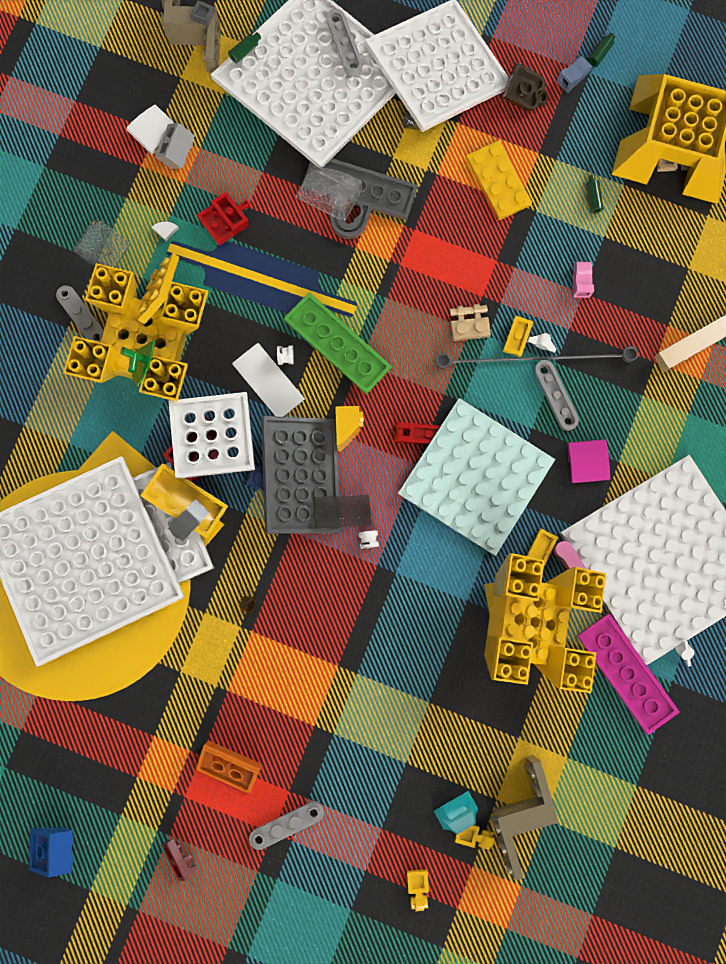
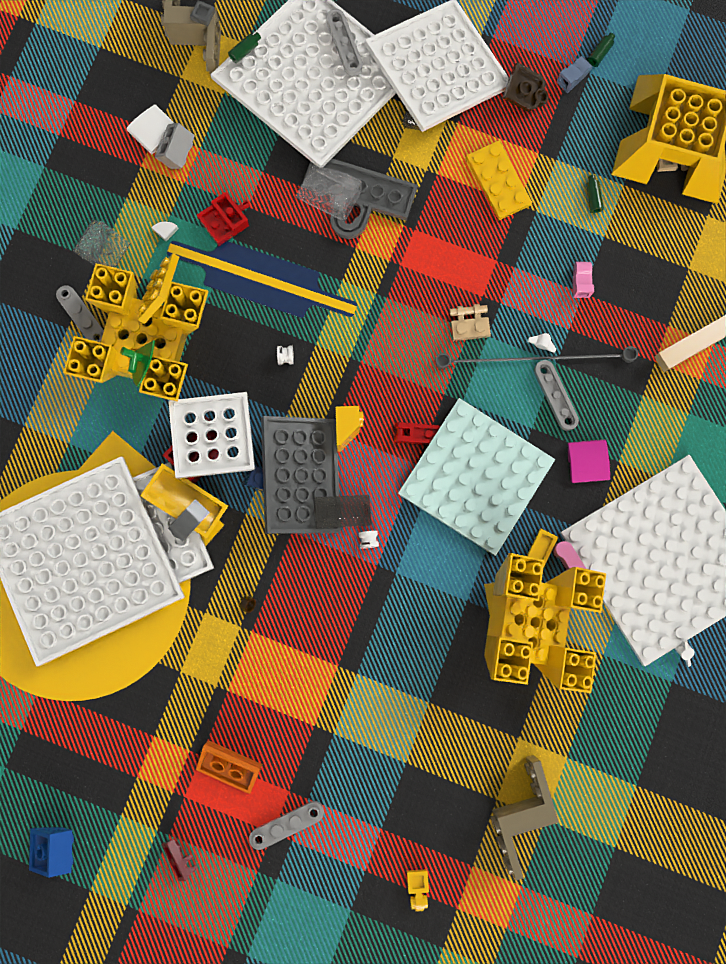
(268, 381): white sticker -> none
(337, 343): bright green plate -> none
(458, 813): teal slope -> none
(470, 836): yellow plate -> none
(518, 336): yellow plate -> none
(628, 674): dark pink plate -> none

